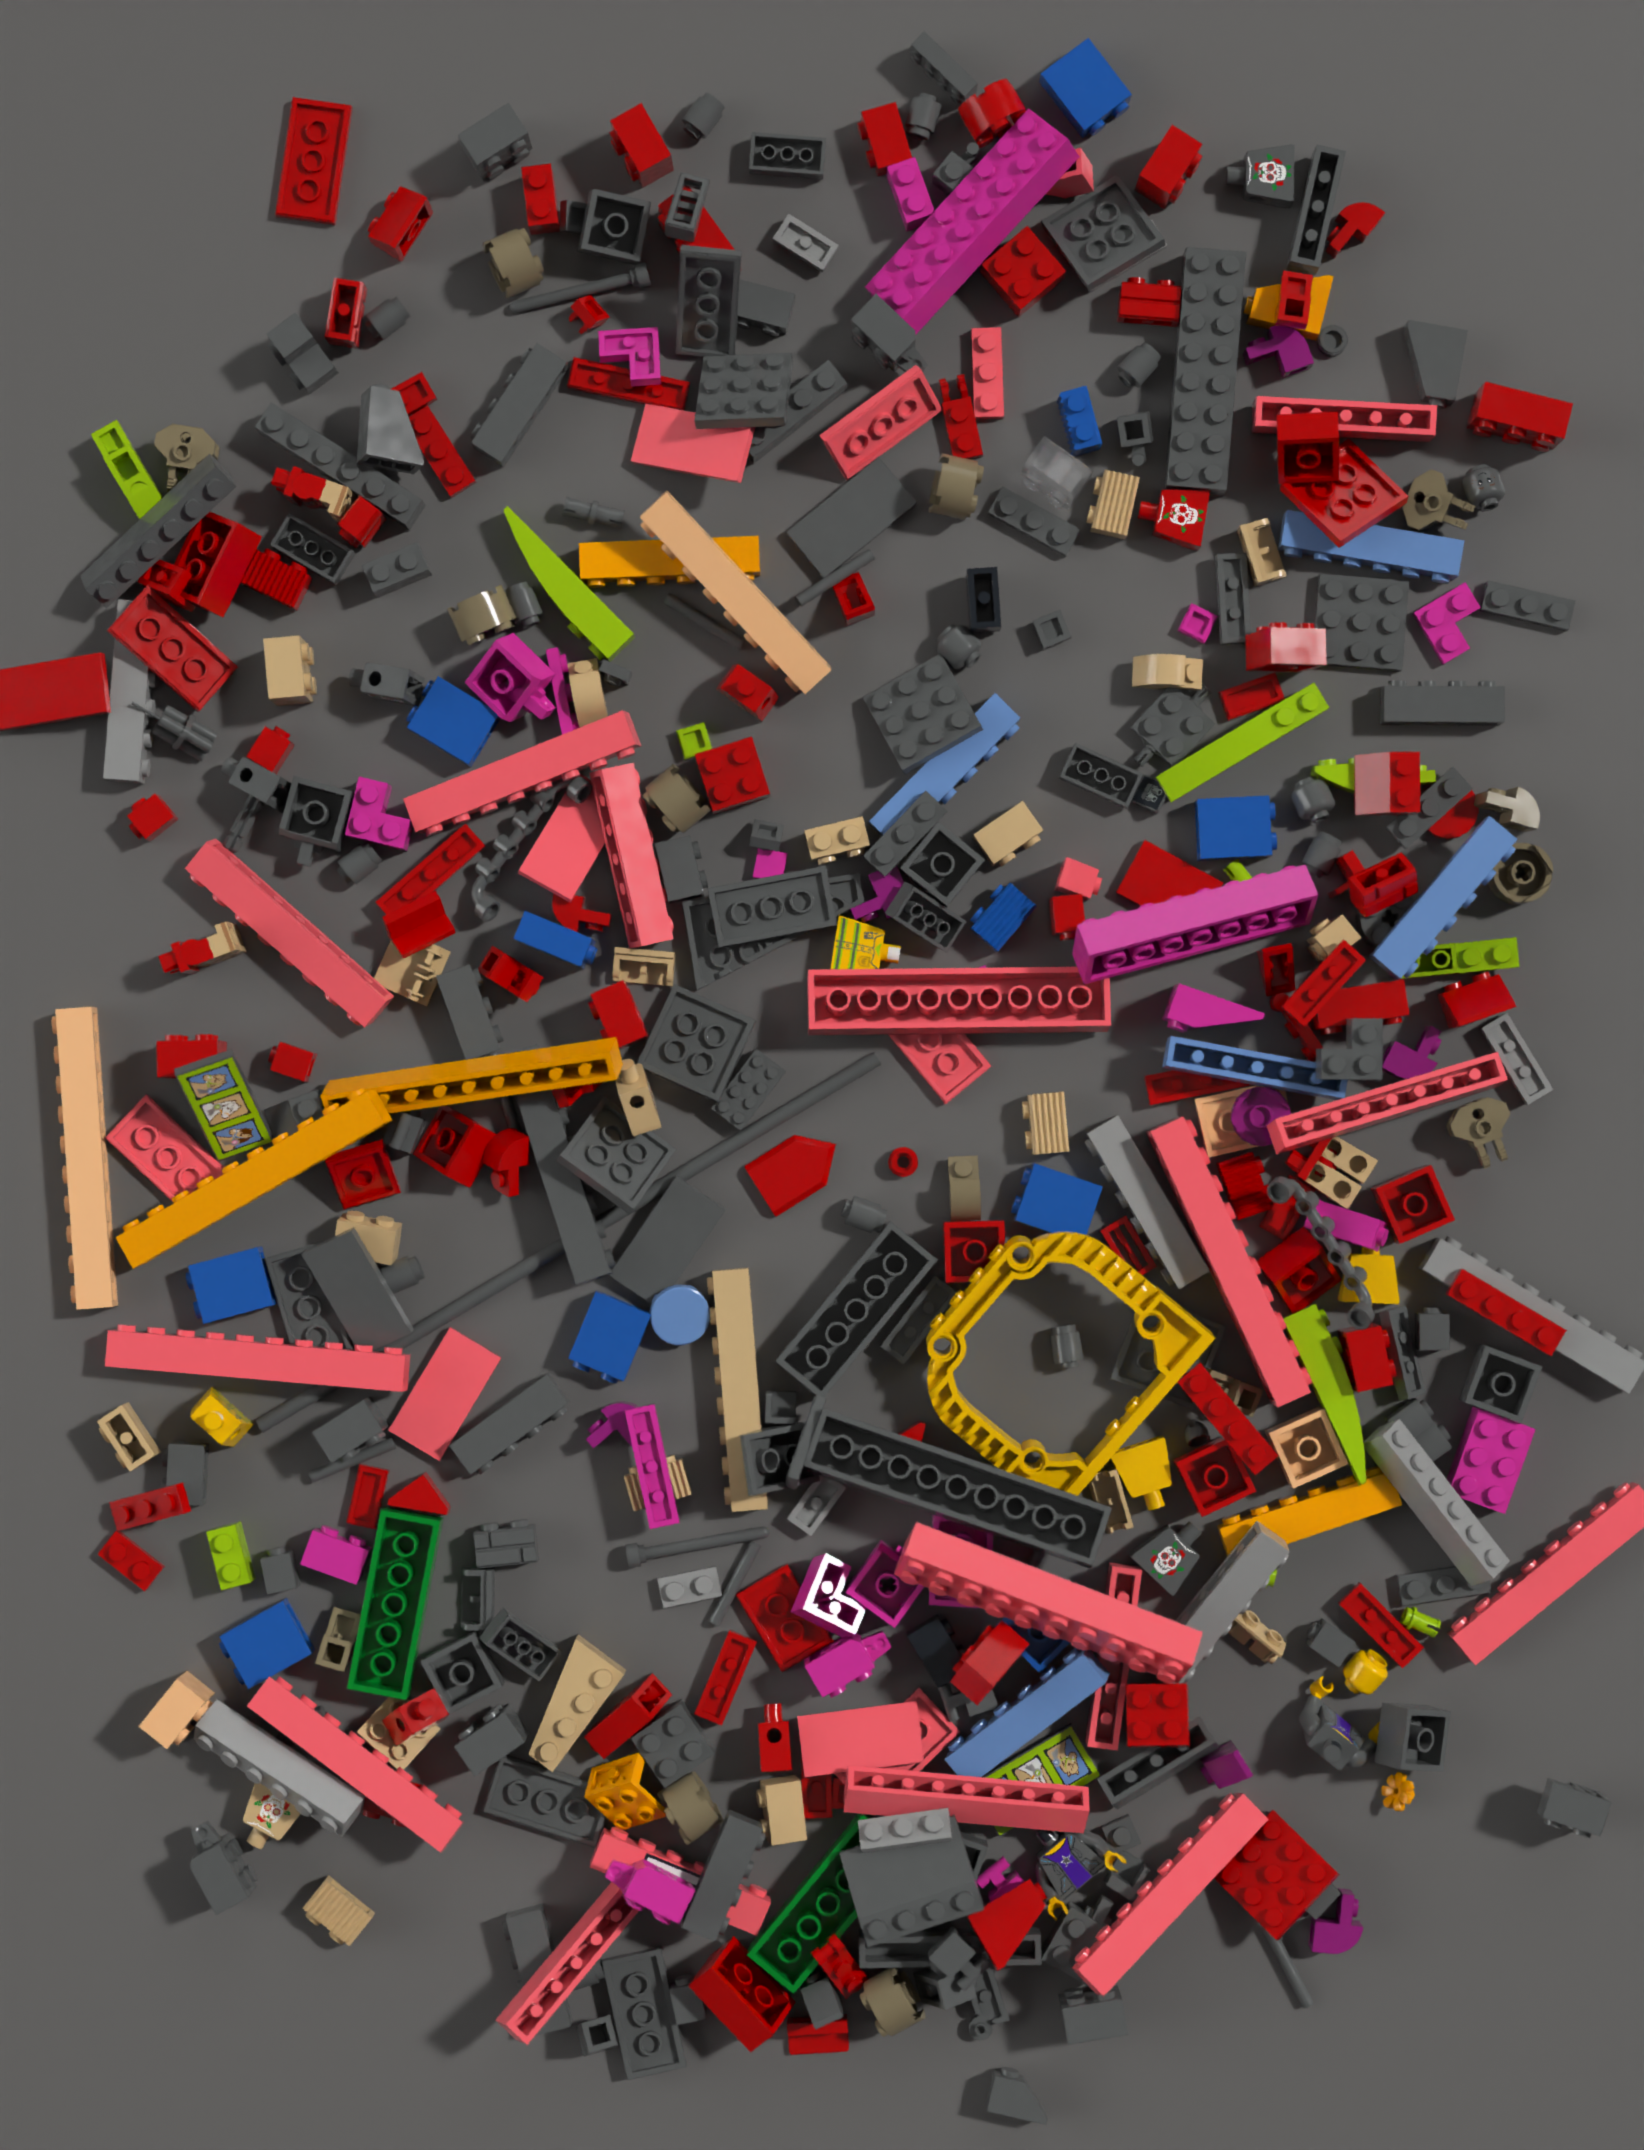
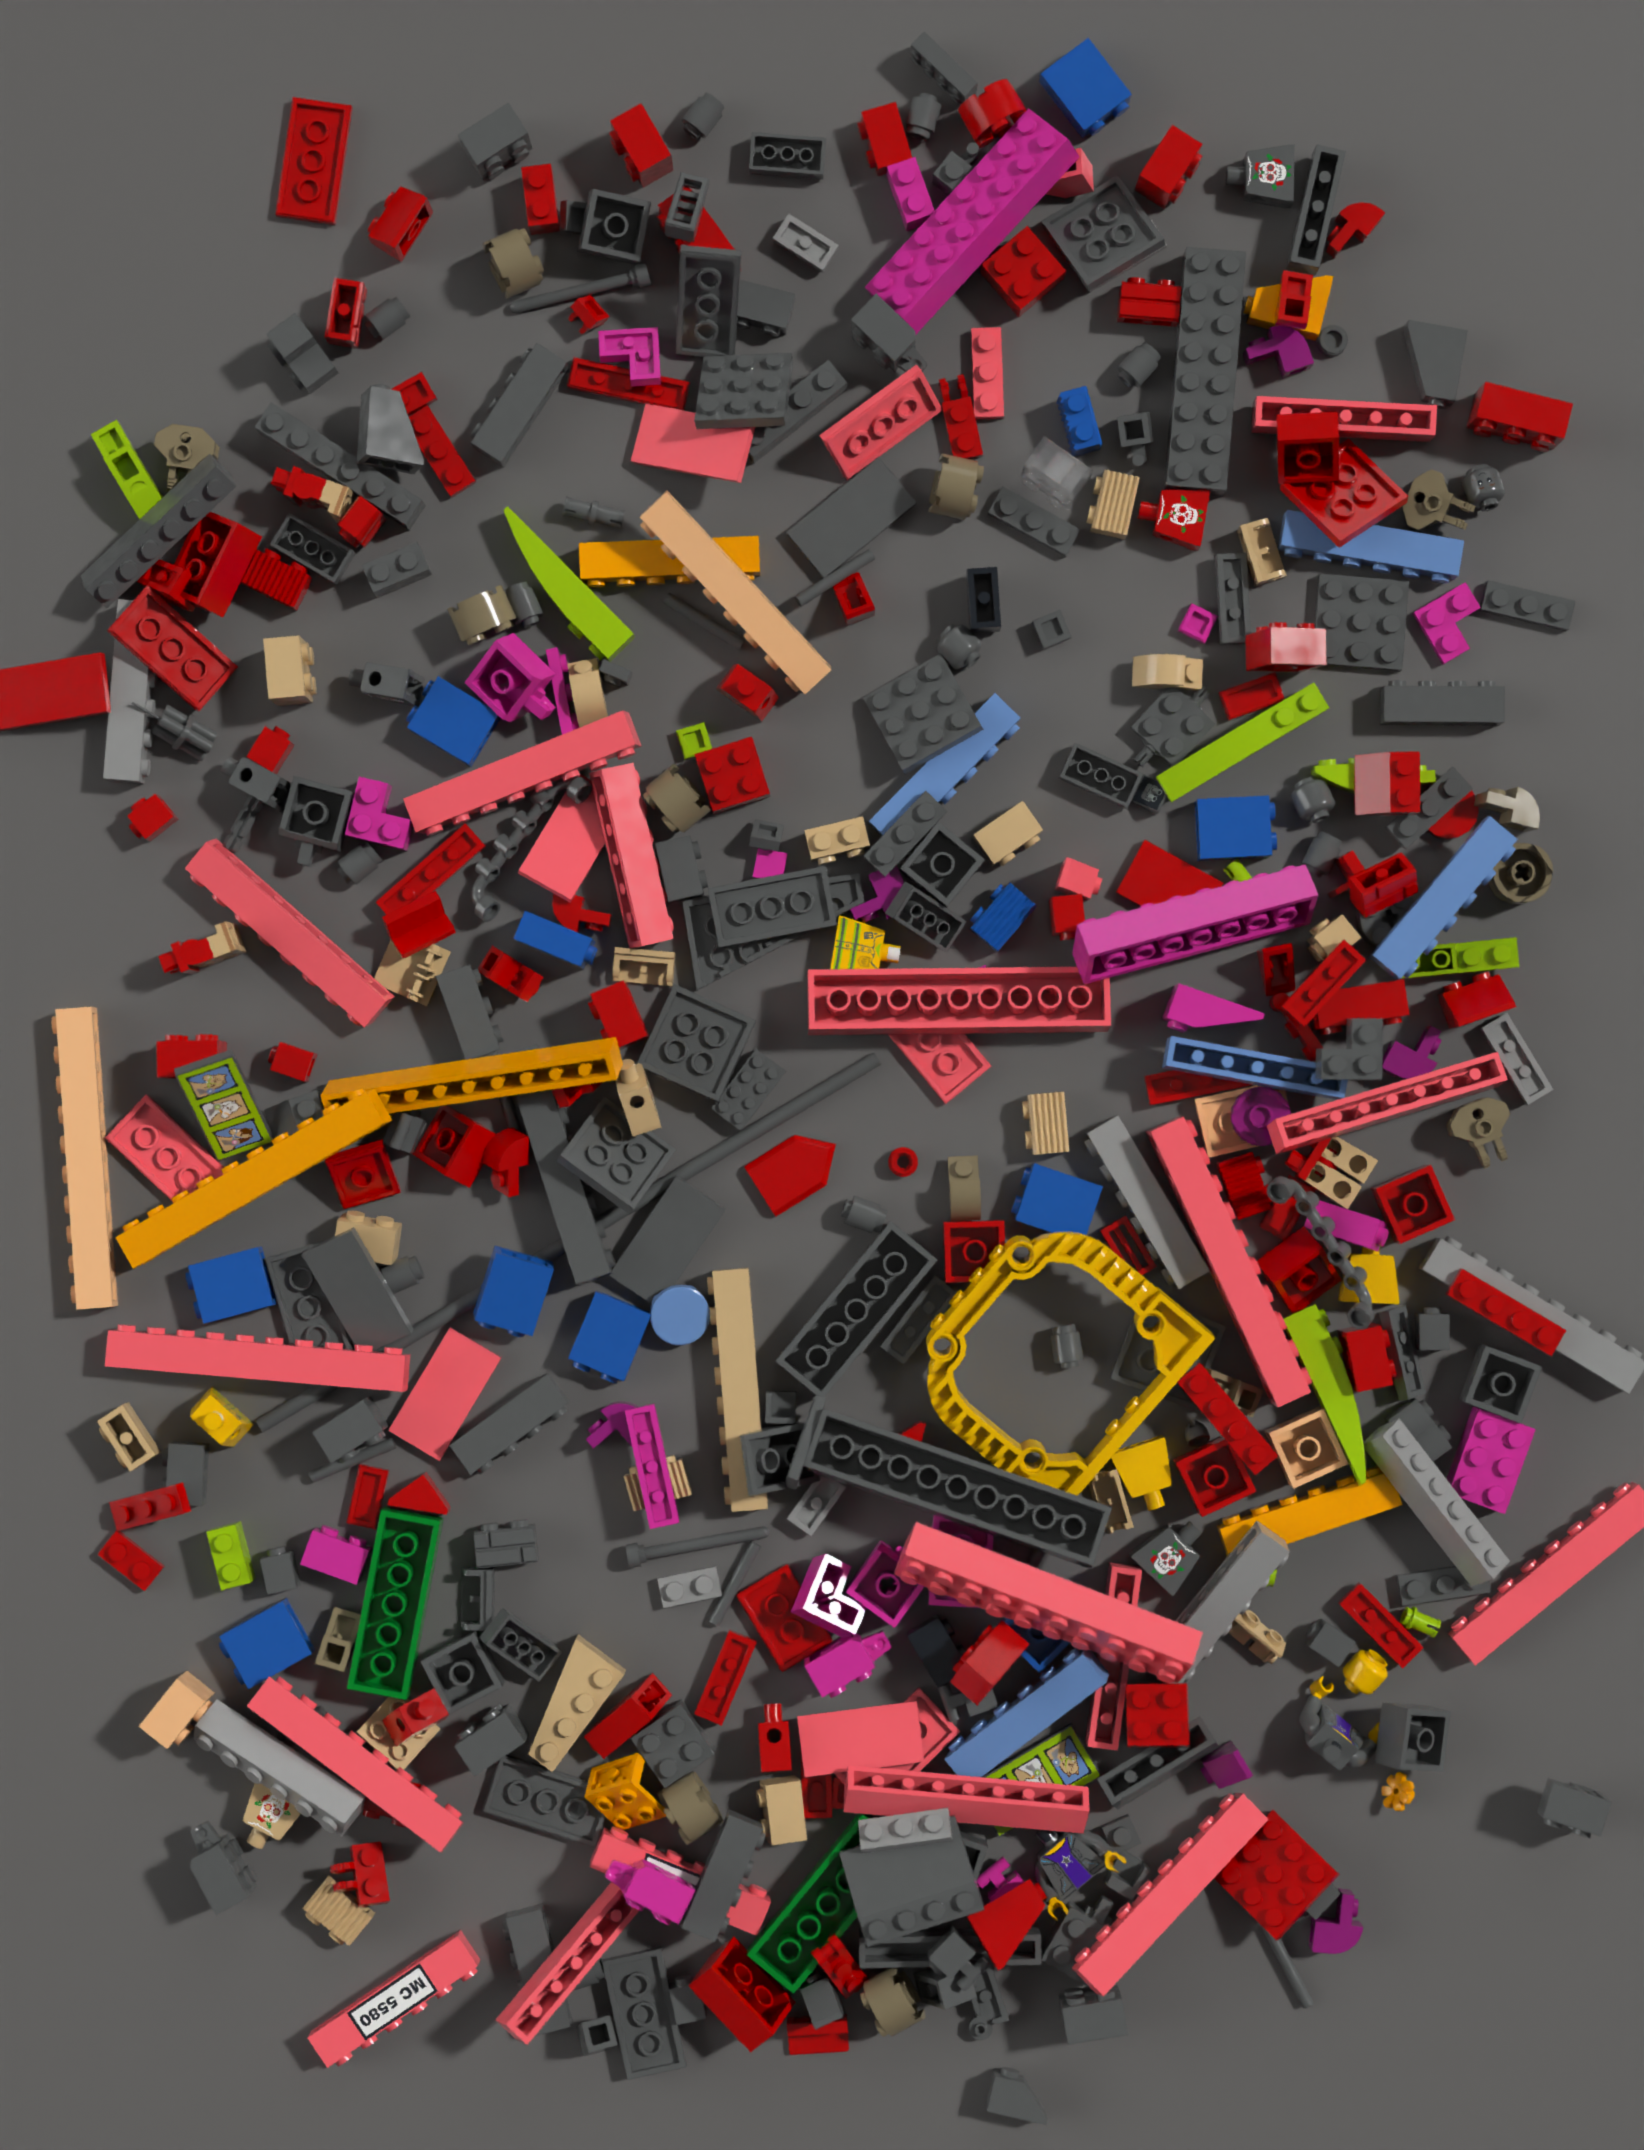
(368, 1873): none -> red hinge
(394, 1999): none -> coral brick
(513, 1291): none -> blue brick

